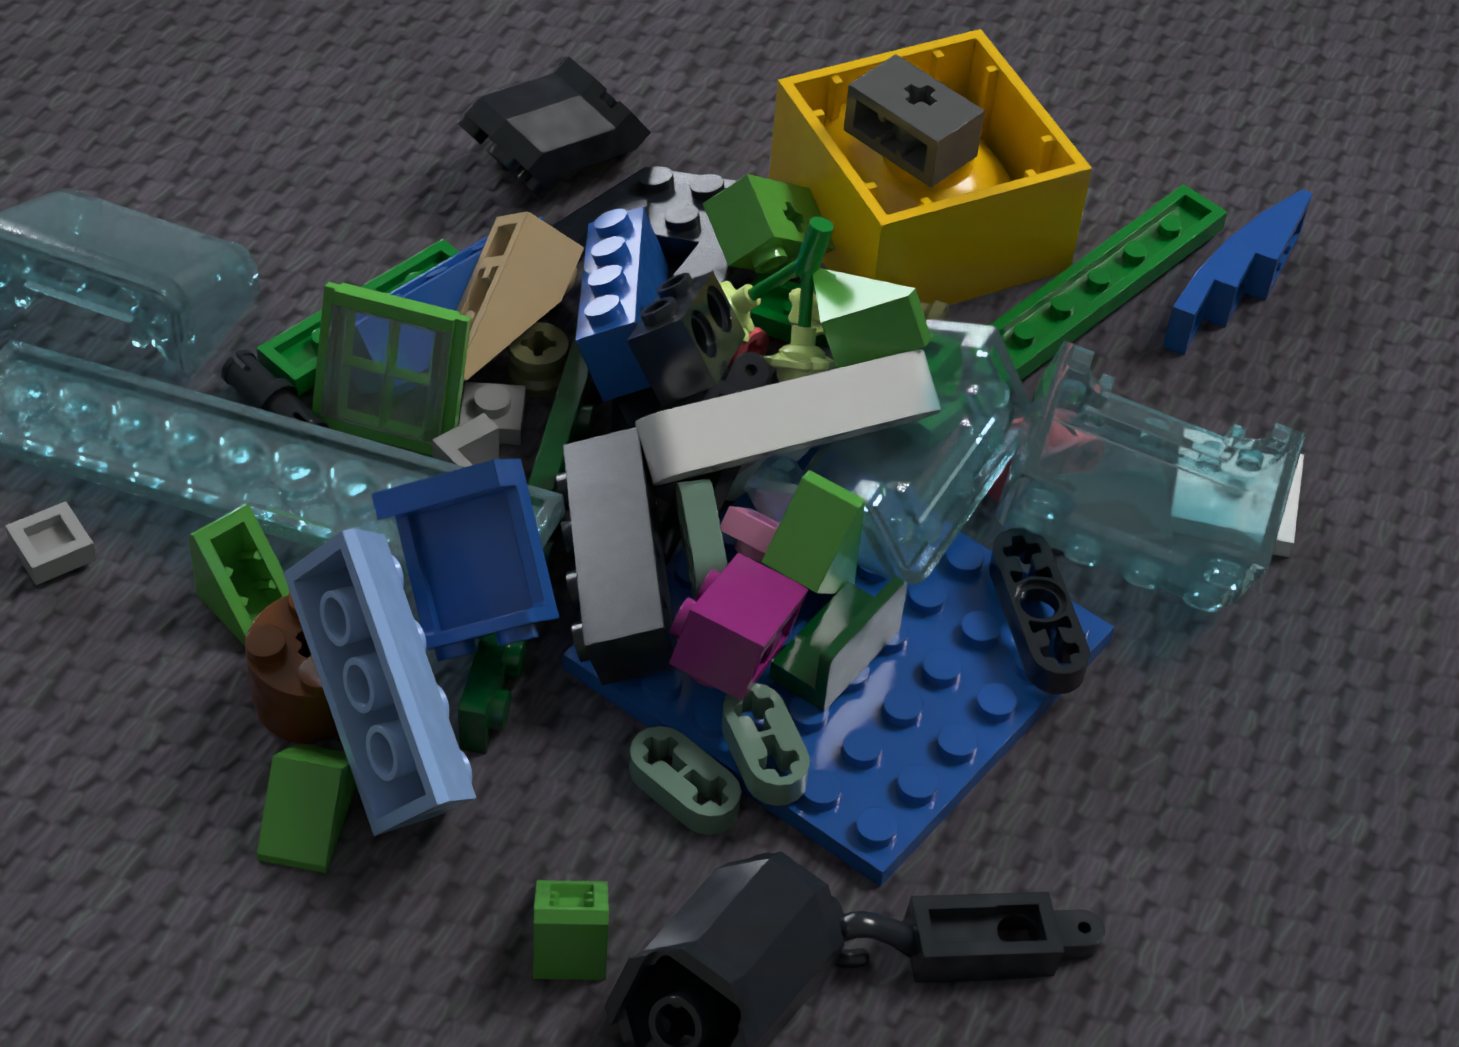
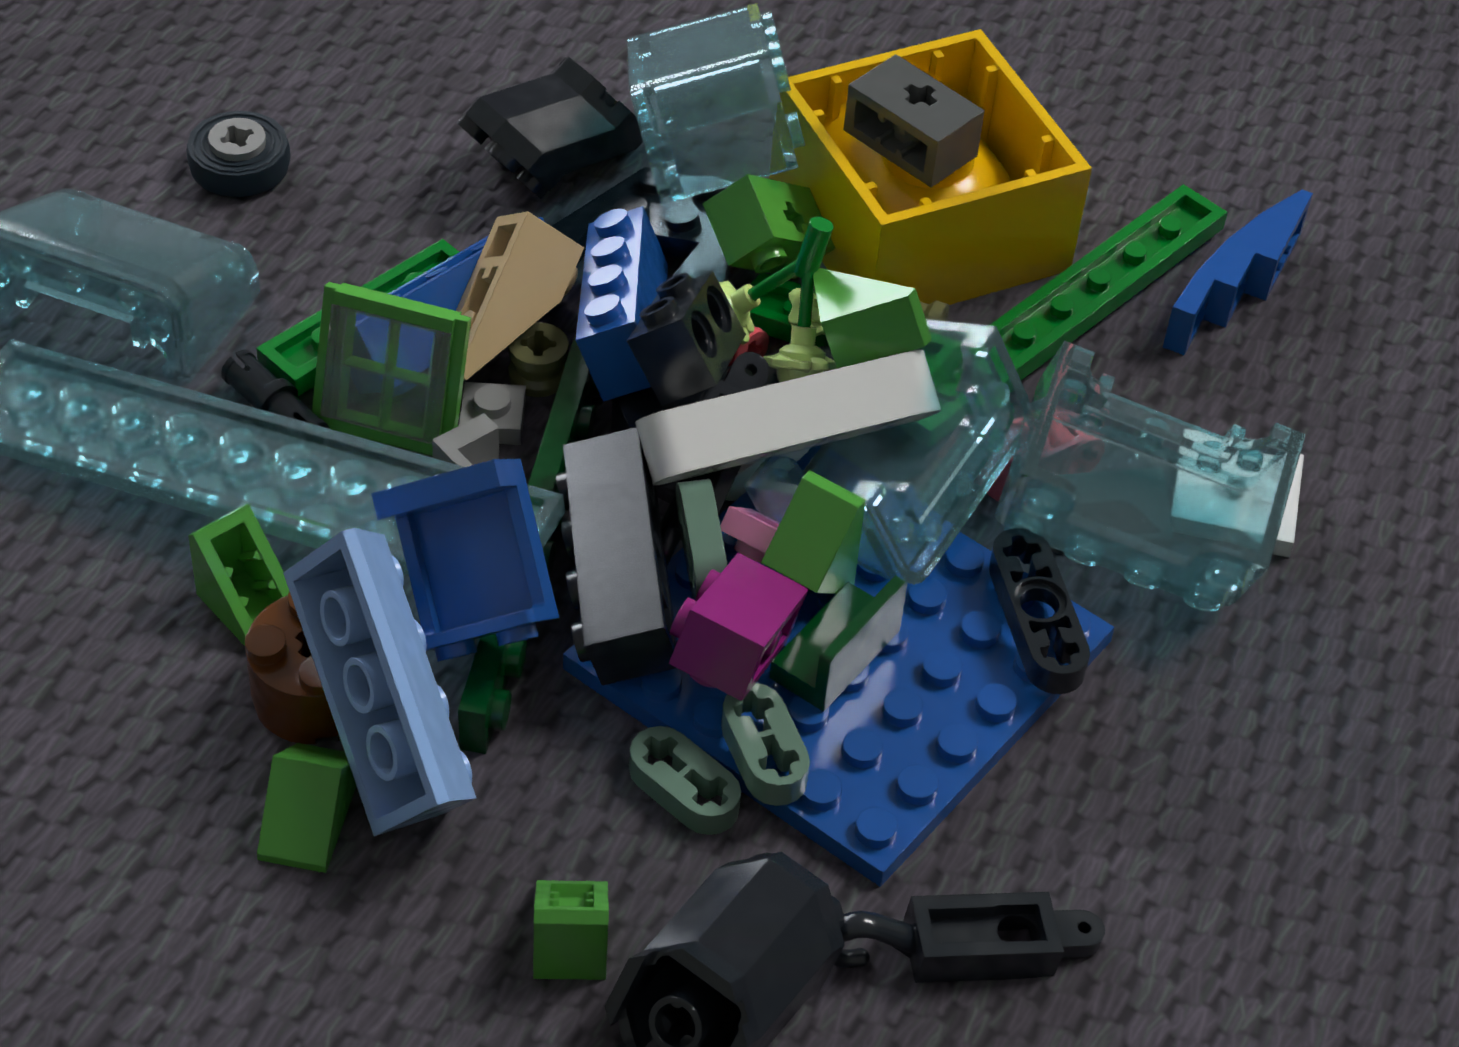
(50, 543): light grey plate -> none
(238, 153): none -> black wheel
(712, 102): none -> clear light blue windscreen

